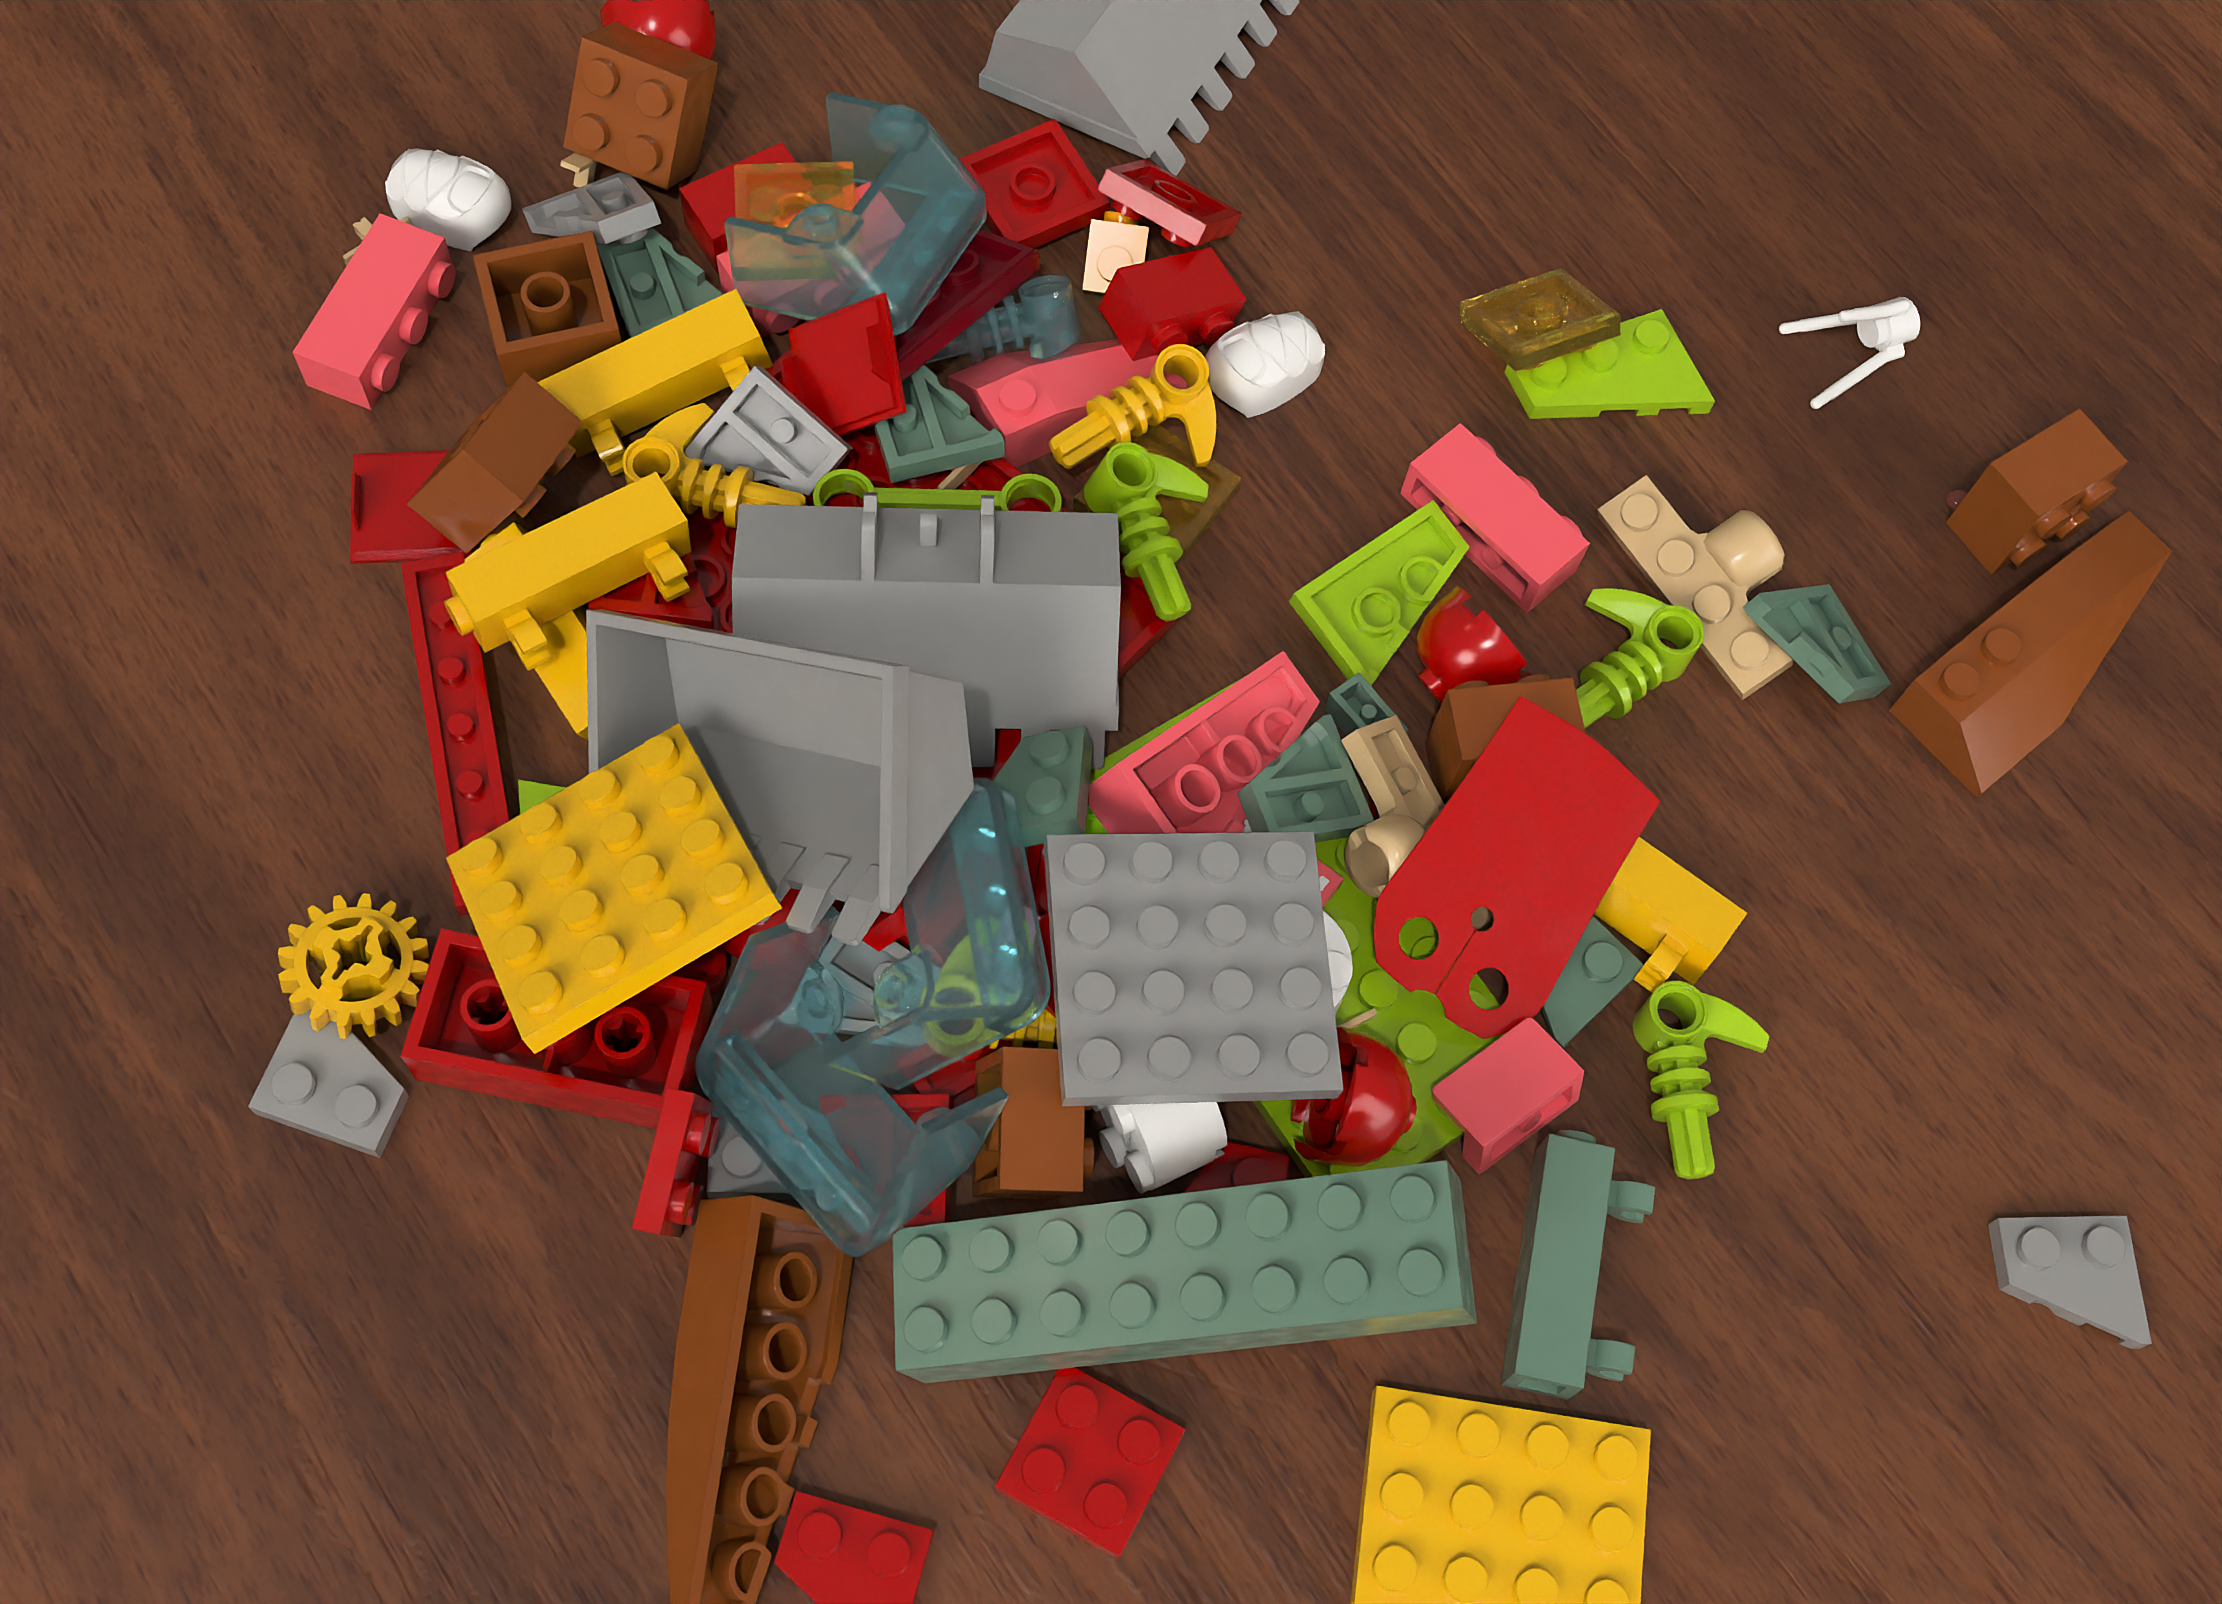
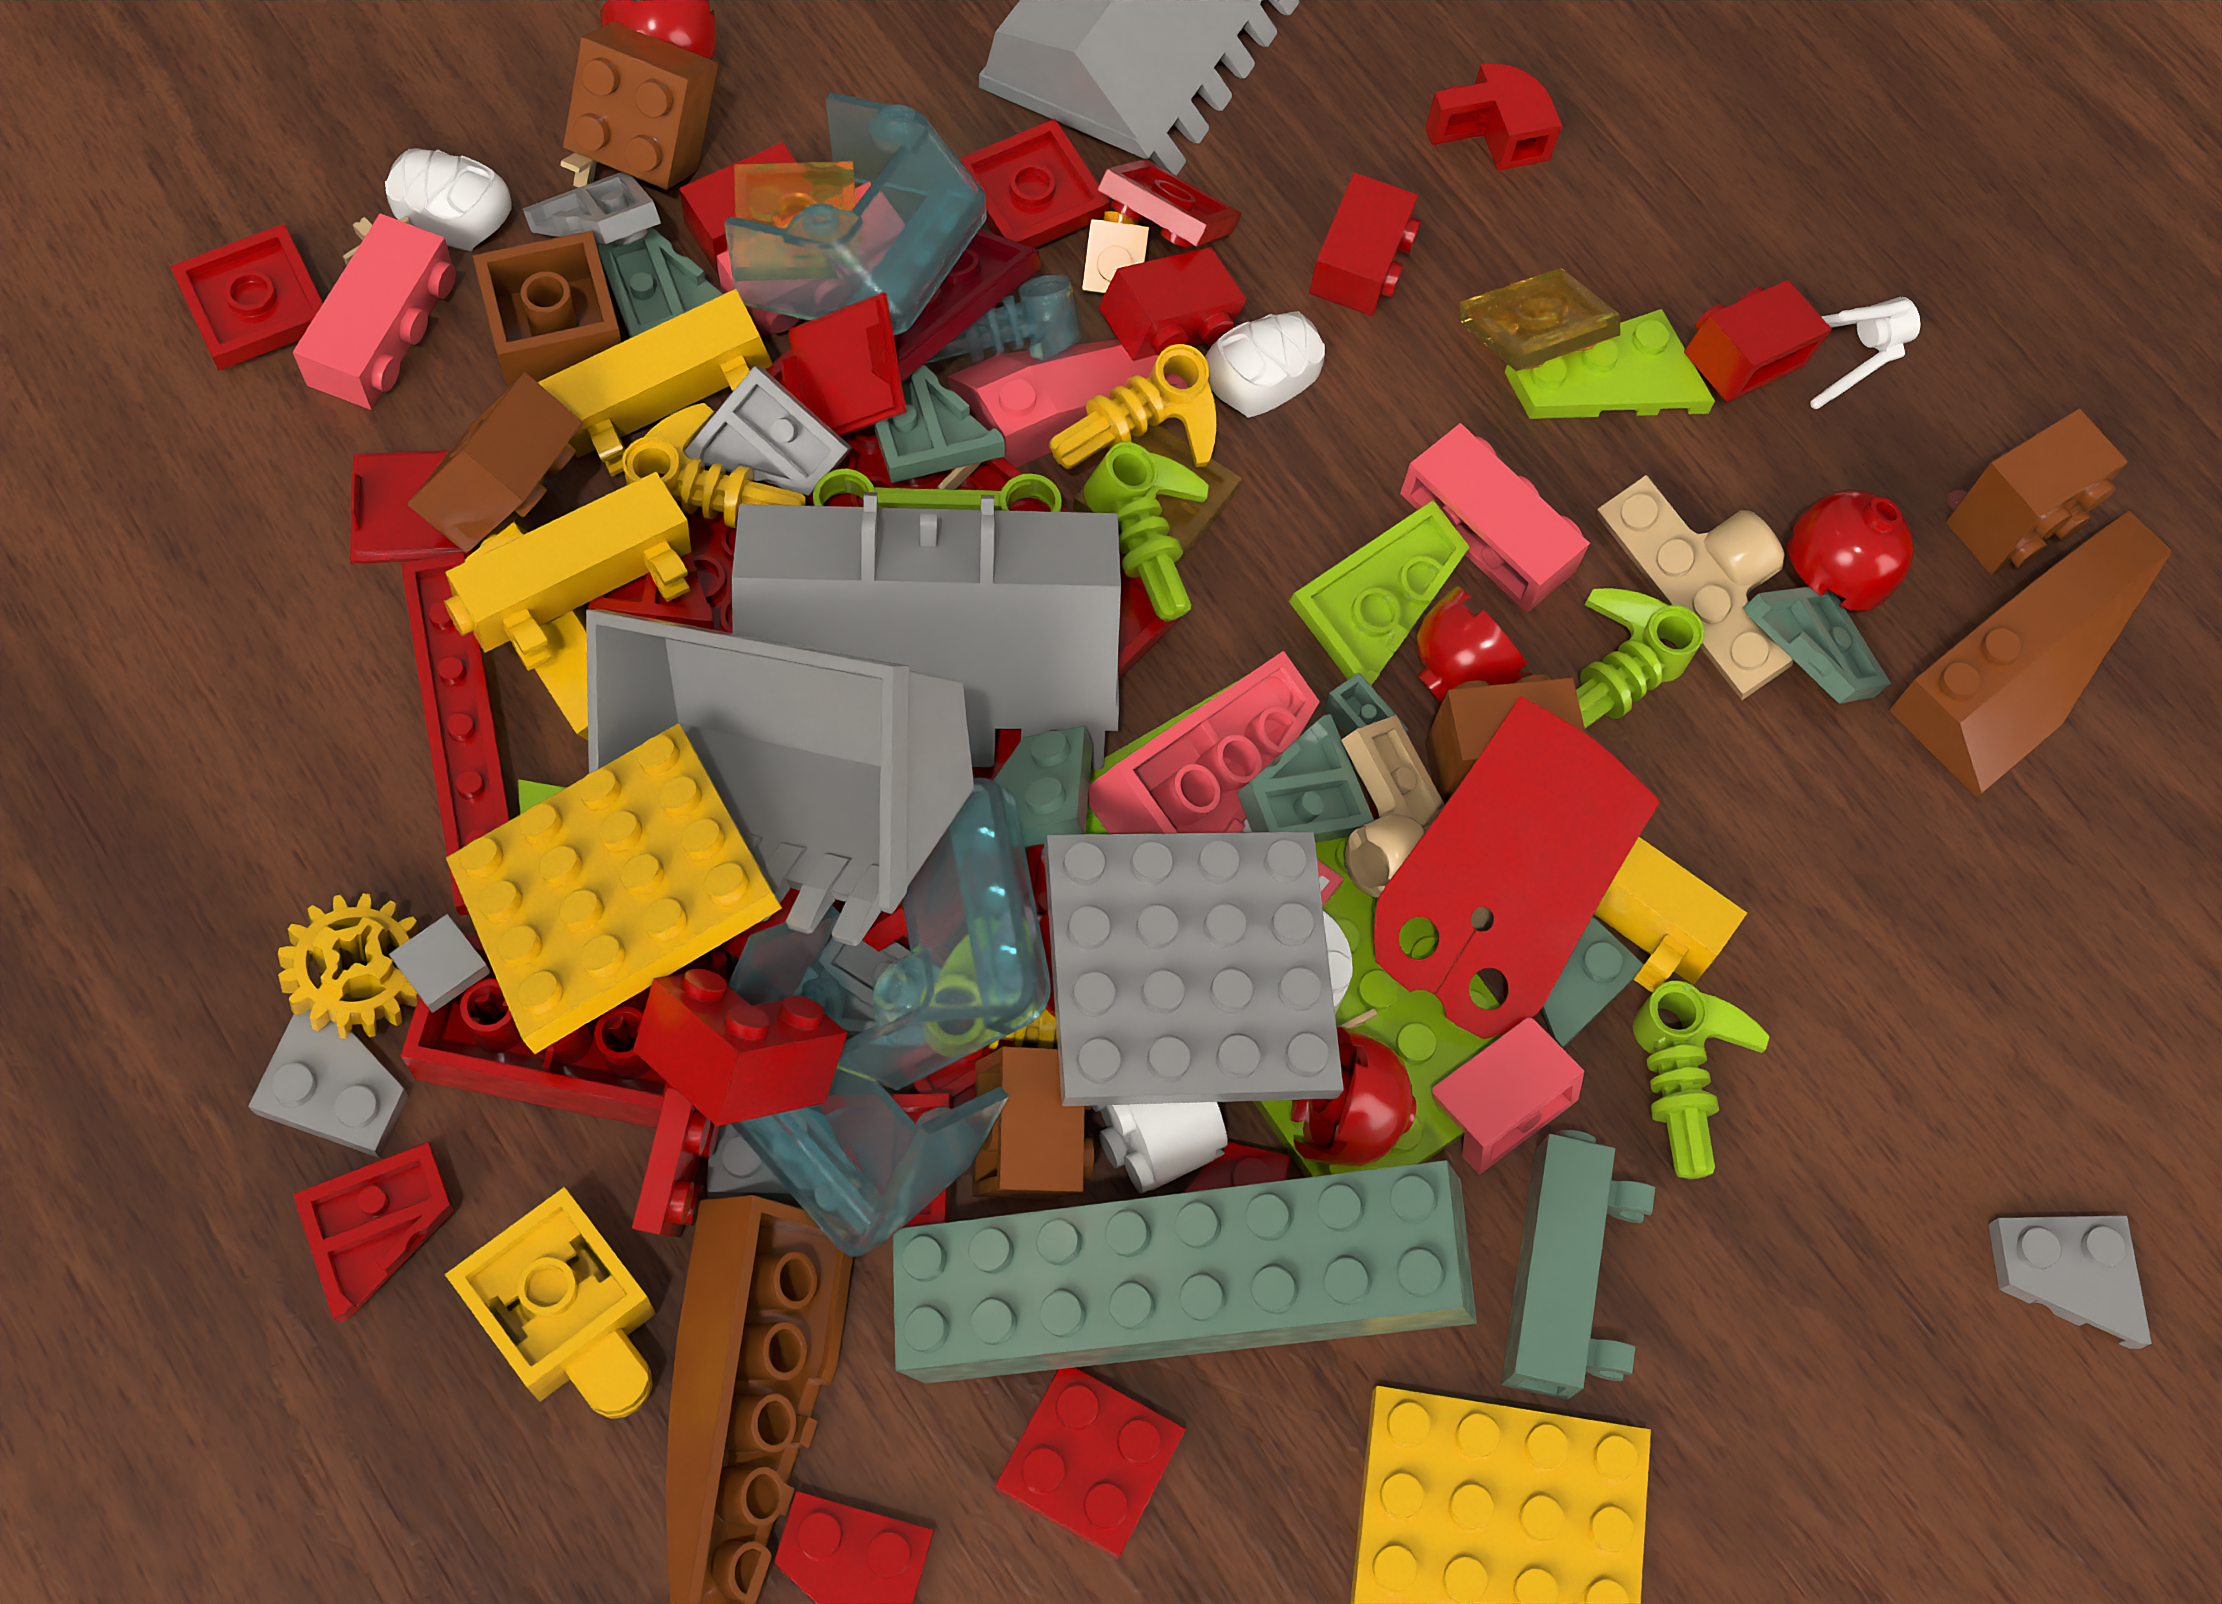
(249, 296): none -> red plate
(372, 1223): none -> red wing
(439, 963): none -> light grey tile
(561, 1307): none -> yellow brick
(734, 1055): none -> red brick
(1364, 244): none -> red brick
(1503, 107): none -> red brick
(1756, 339): none -> red brick
(1852, 547): none -> red cylinder

